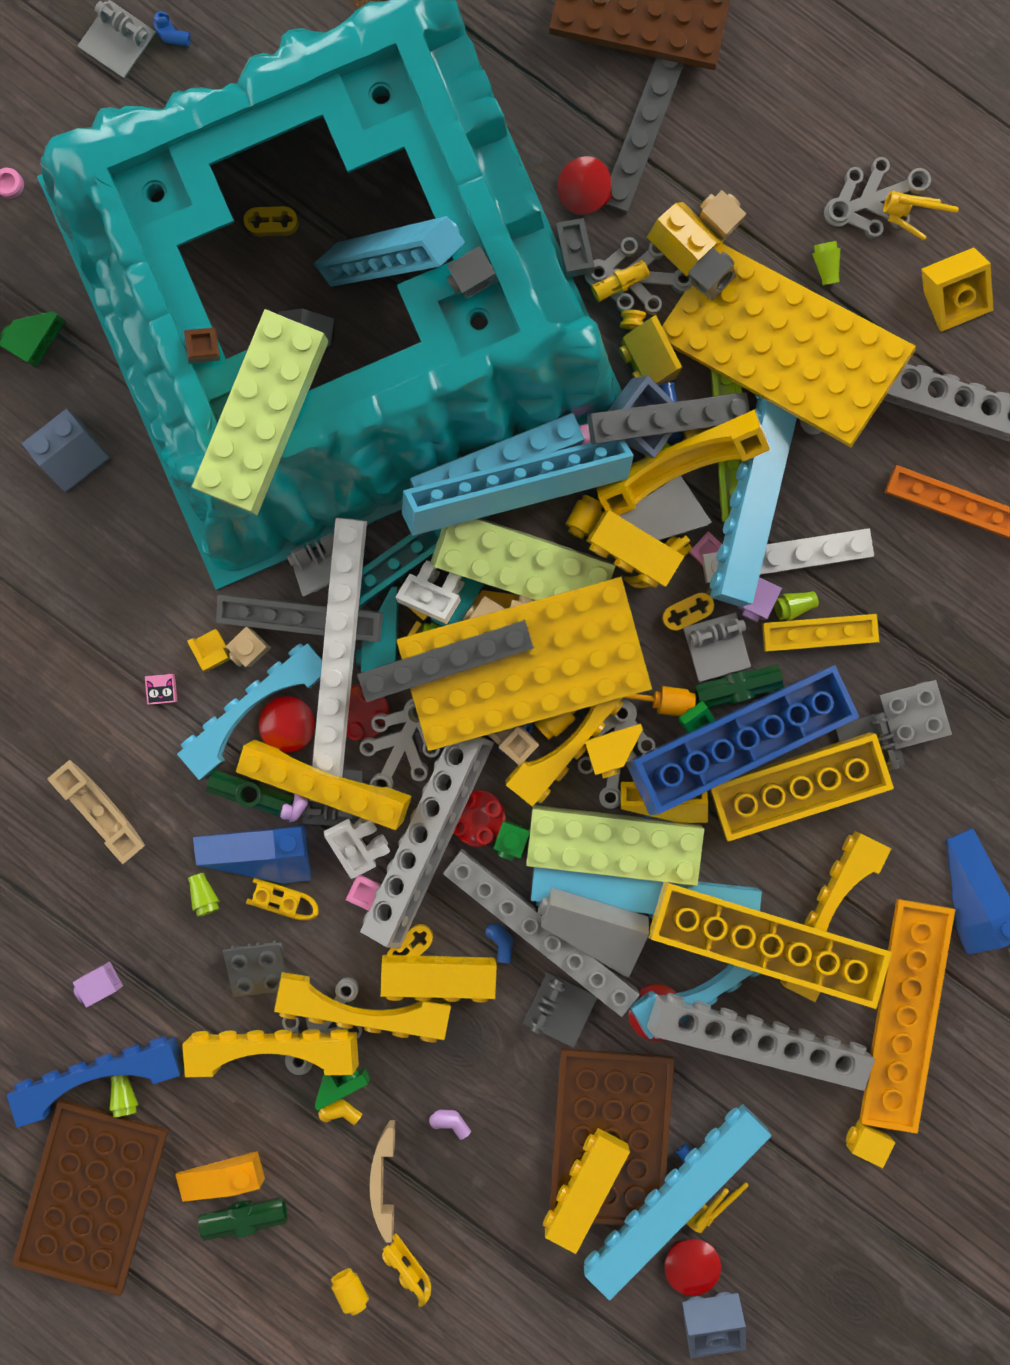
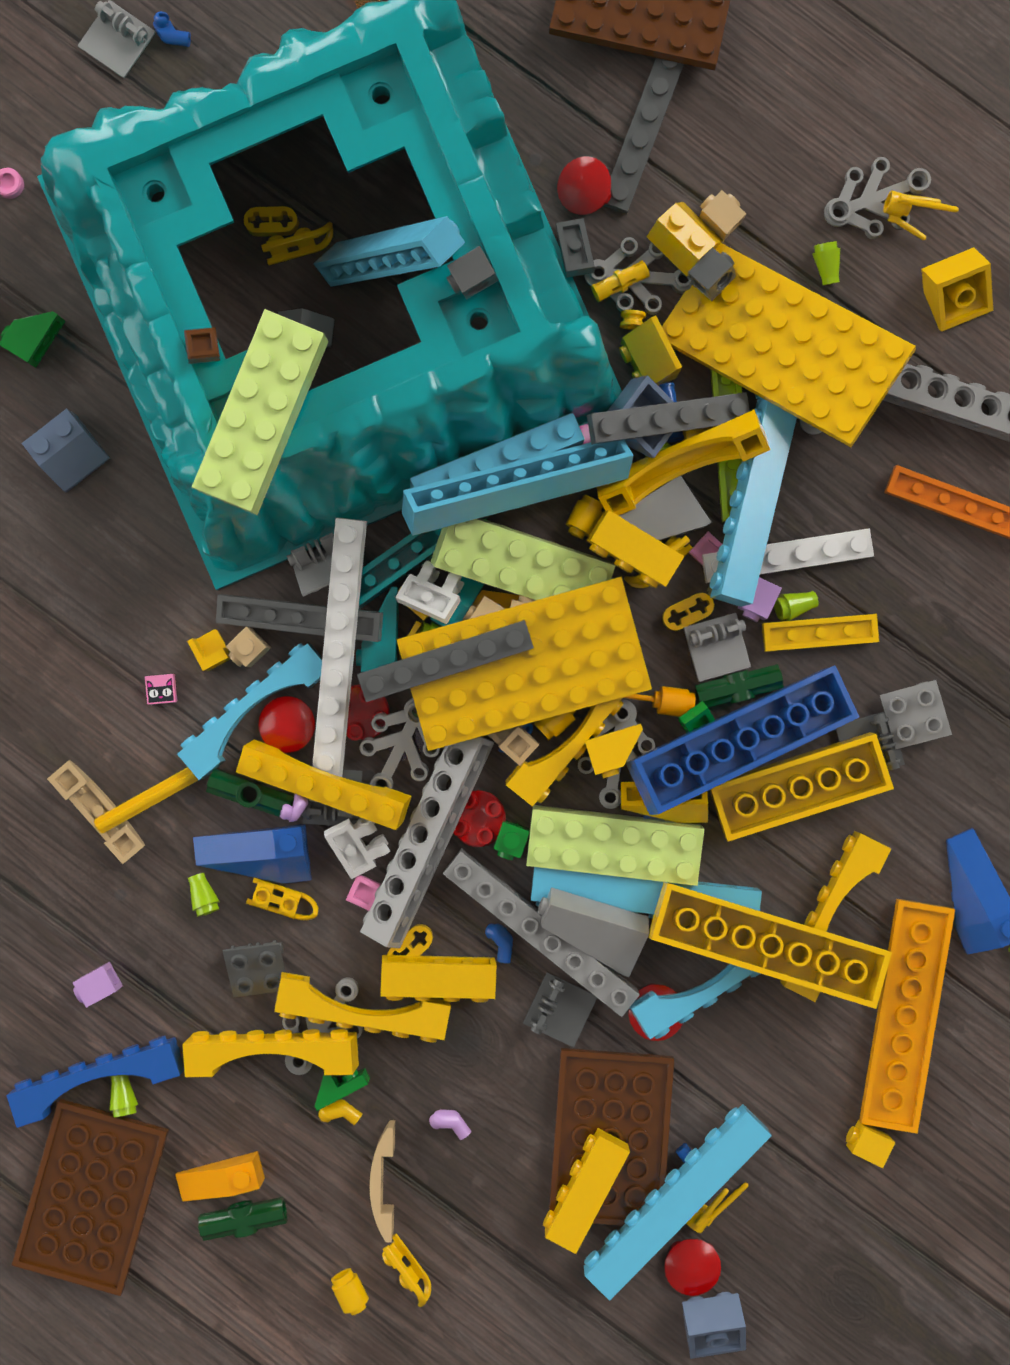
(144, 800): none -> yellow axle
(303, 238): none -> yellow piece
(850, 1072): light grey brick -> none

